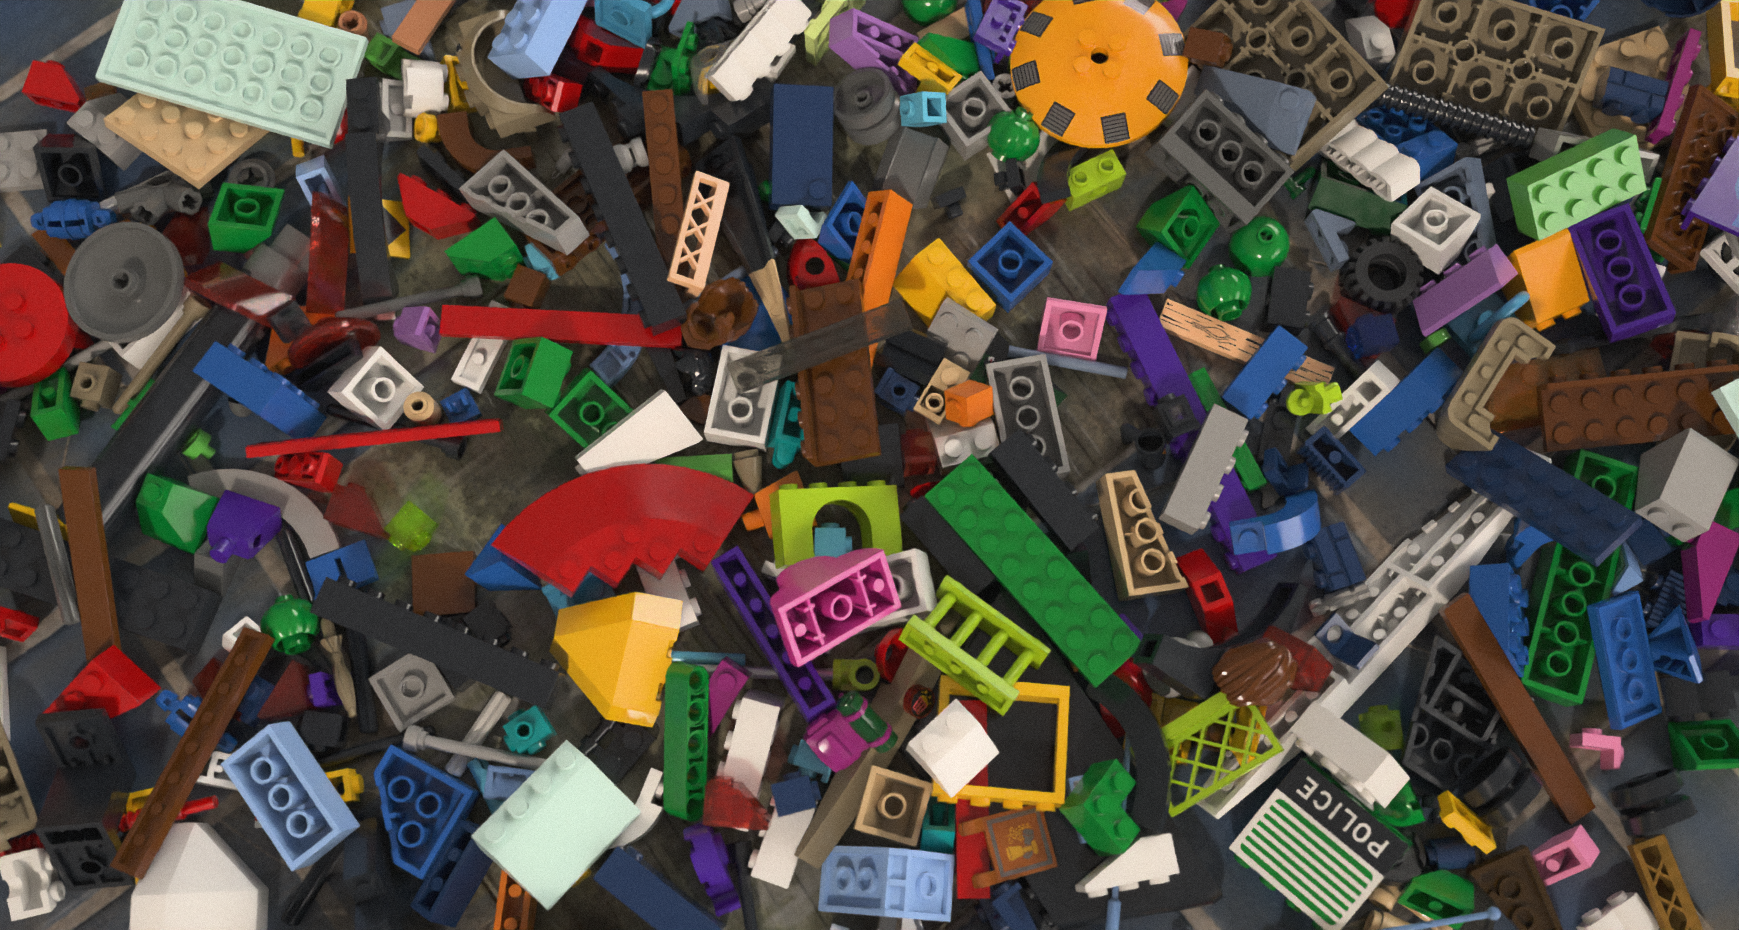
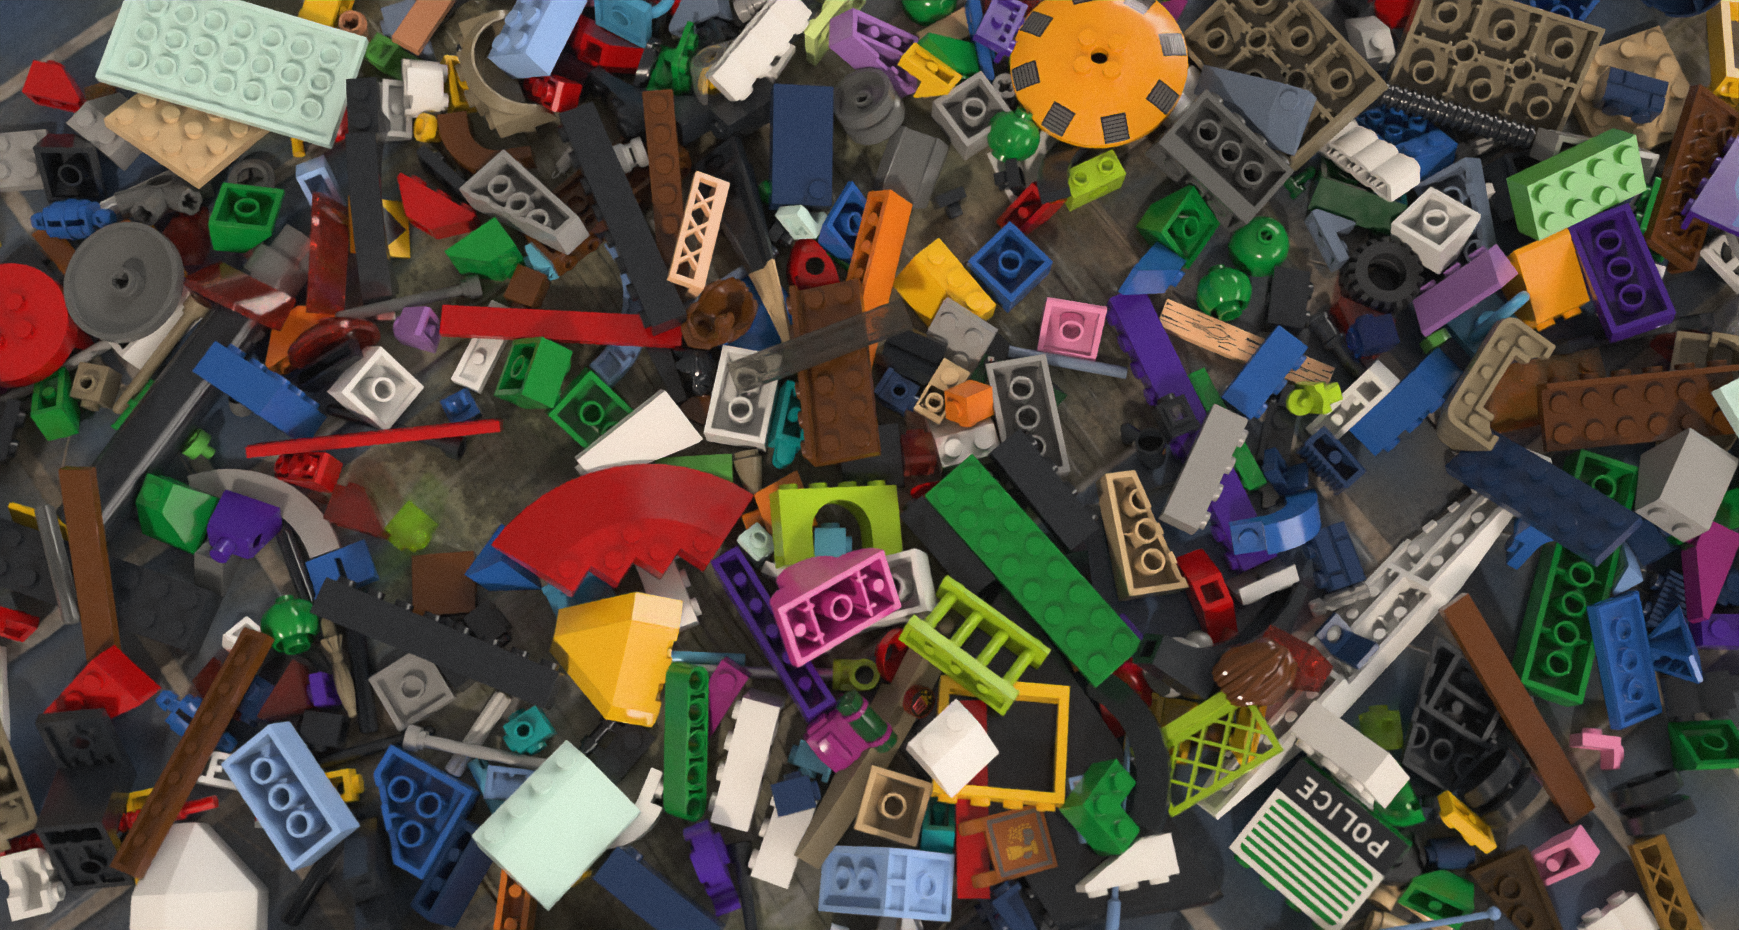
(288, 321): black tile -> none
(422, 409): tan brick -> none
(733, 806): clear red slope -> none
(756, 545): none -> light aqua bracket
(923, 109): medium azure brick -> none
(1207, 47): reddish brown brick -> none
(1273, 577): none -> light grey piece
(1502, 604): blue slope -> none
(1678, 76): magenta plate -> none

